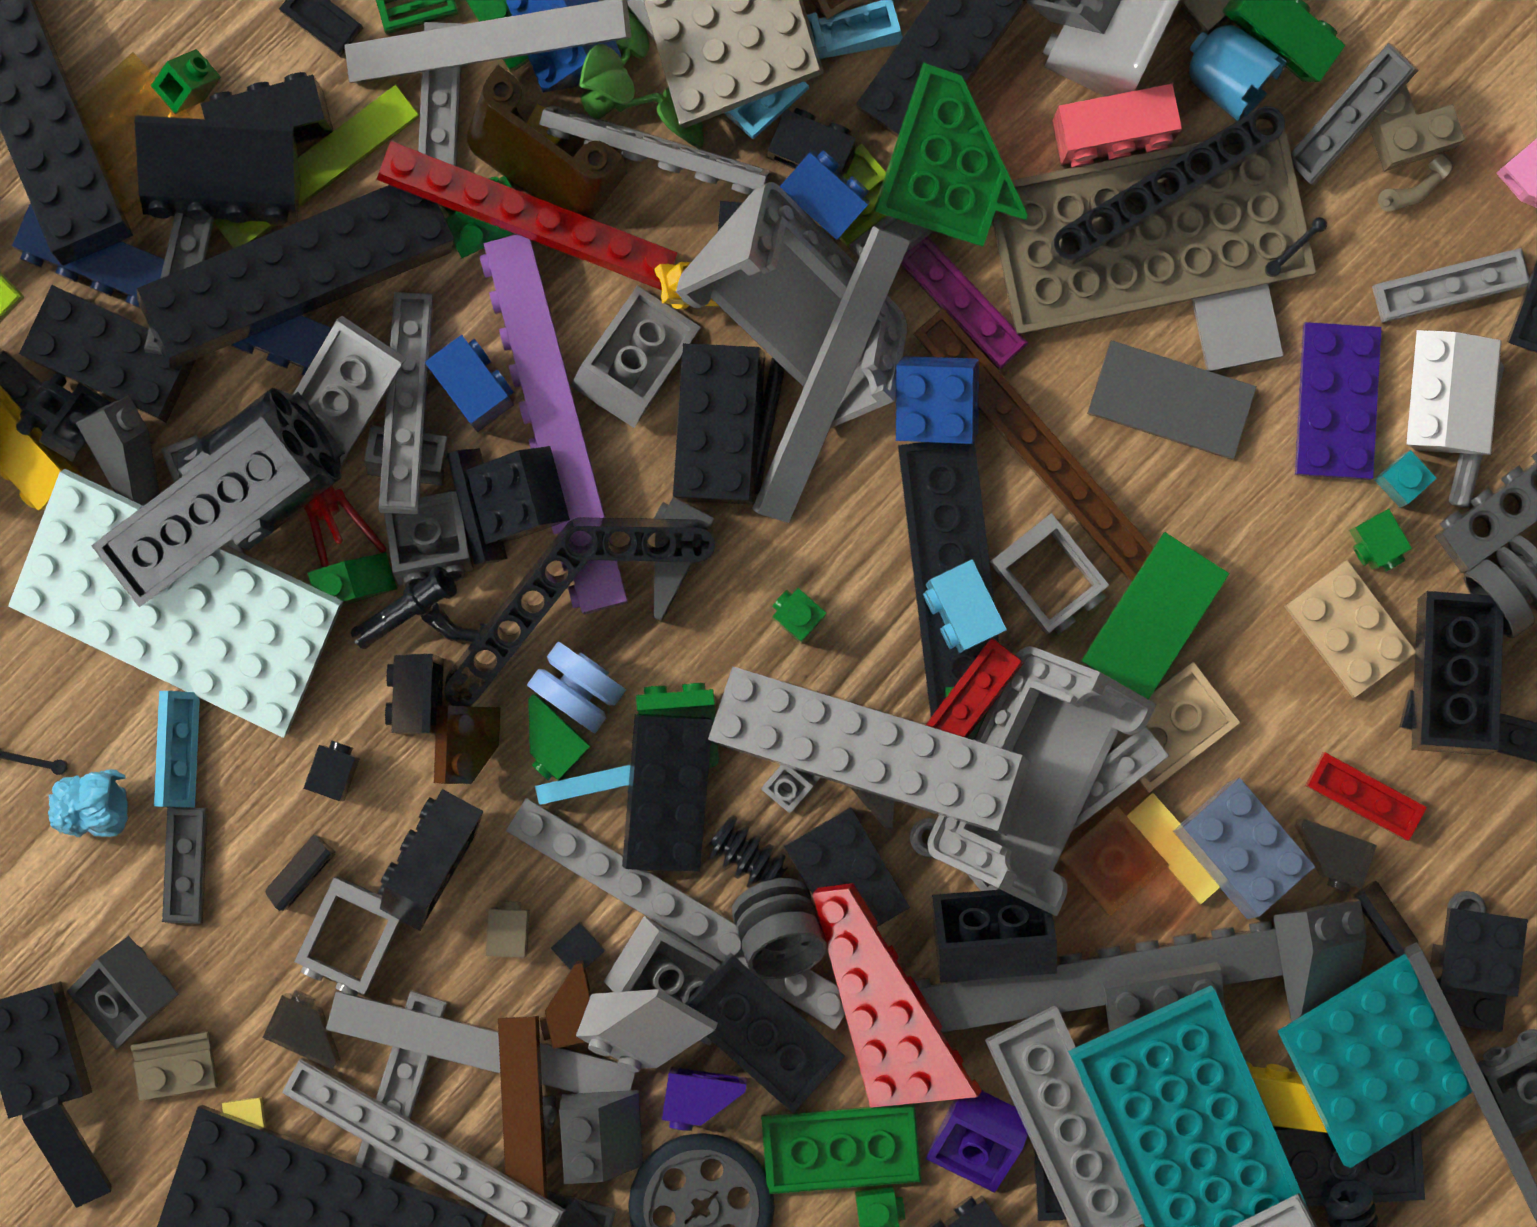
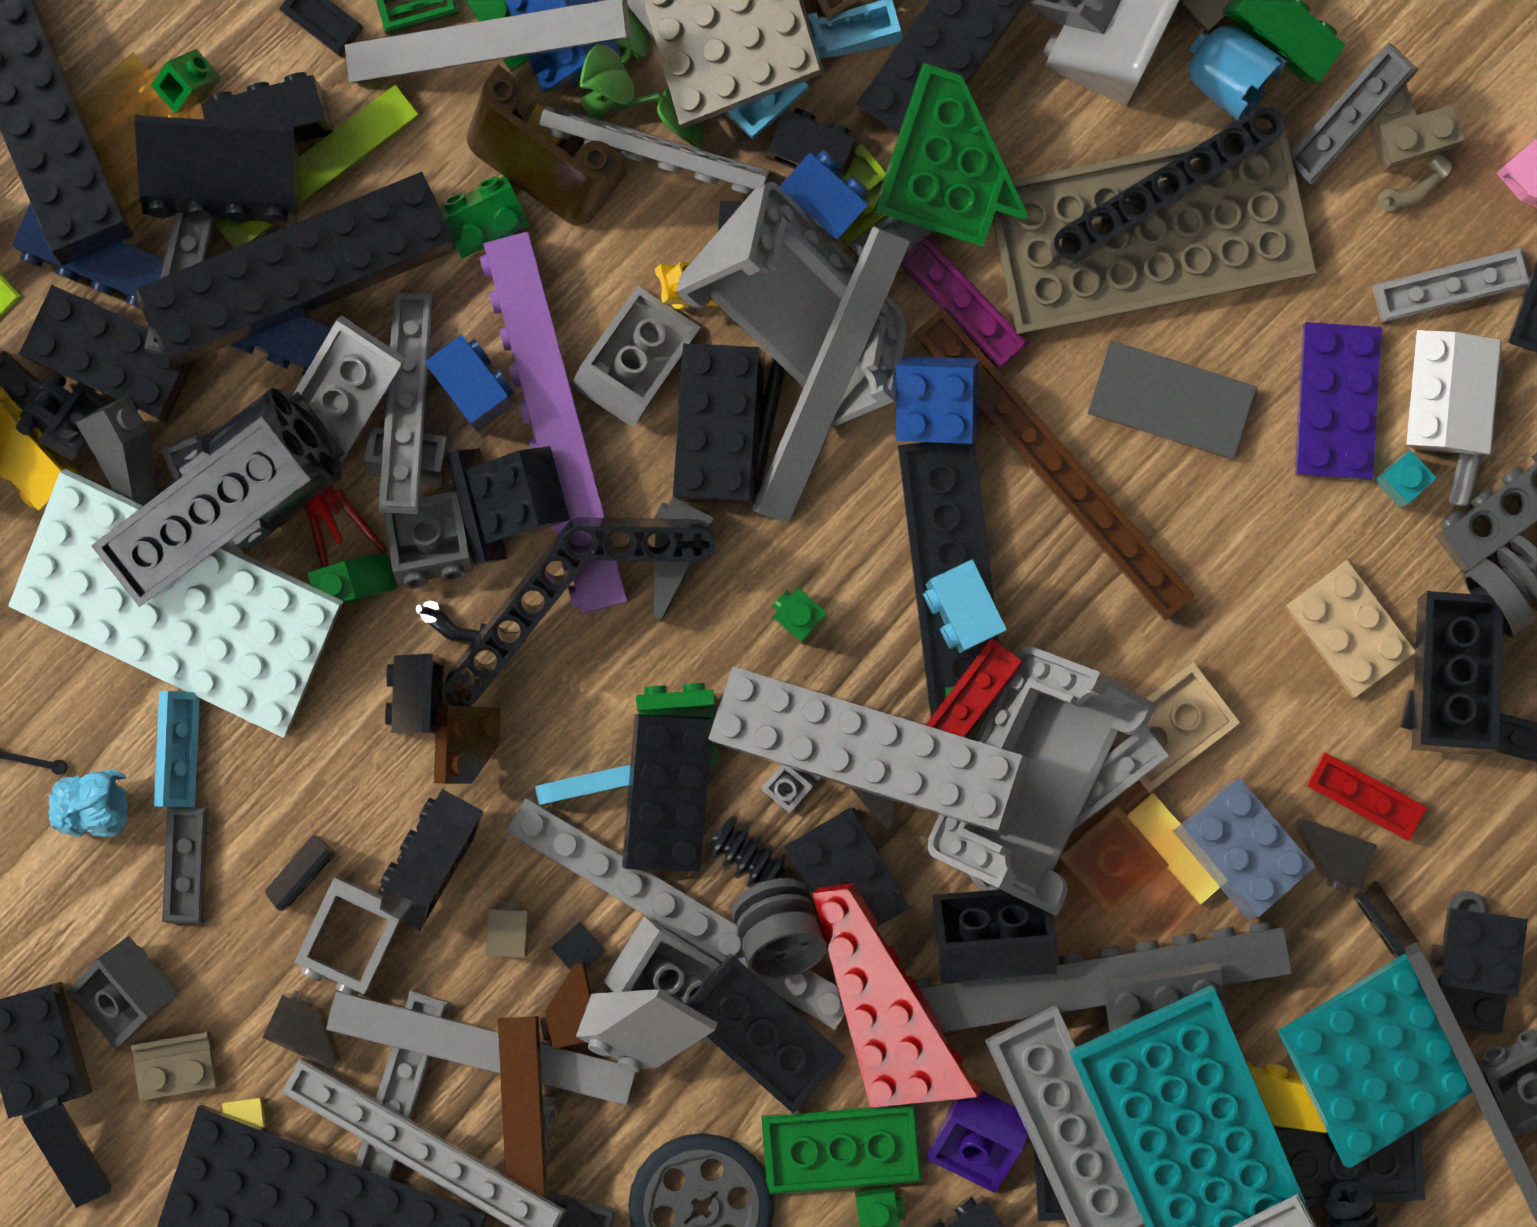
(332, 771): black brick -> none
(416, 600): black pin -> none
(440, 109): light grey tile -> none
(523, 214): red plate -> none
(552, 741): green slope -> none
(577, 686): light blue wheel -> none
(600, 1135): dark grey slope -> none
(698, 1095): dark purple slope -> none
(916, 835): flat silver plate -> none
(1088, 599): light grey window -> none
(1116, 125): coral brick -> none
(1155, 616): green tile -> none
(1237, 328): light grey tile -> none
(1274, 267): black hinge -> none
(1320, 952): dark grey slope -> none
(1380, 541): green brick -> none

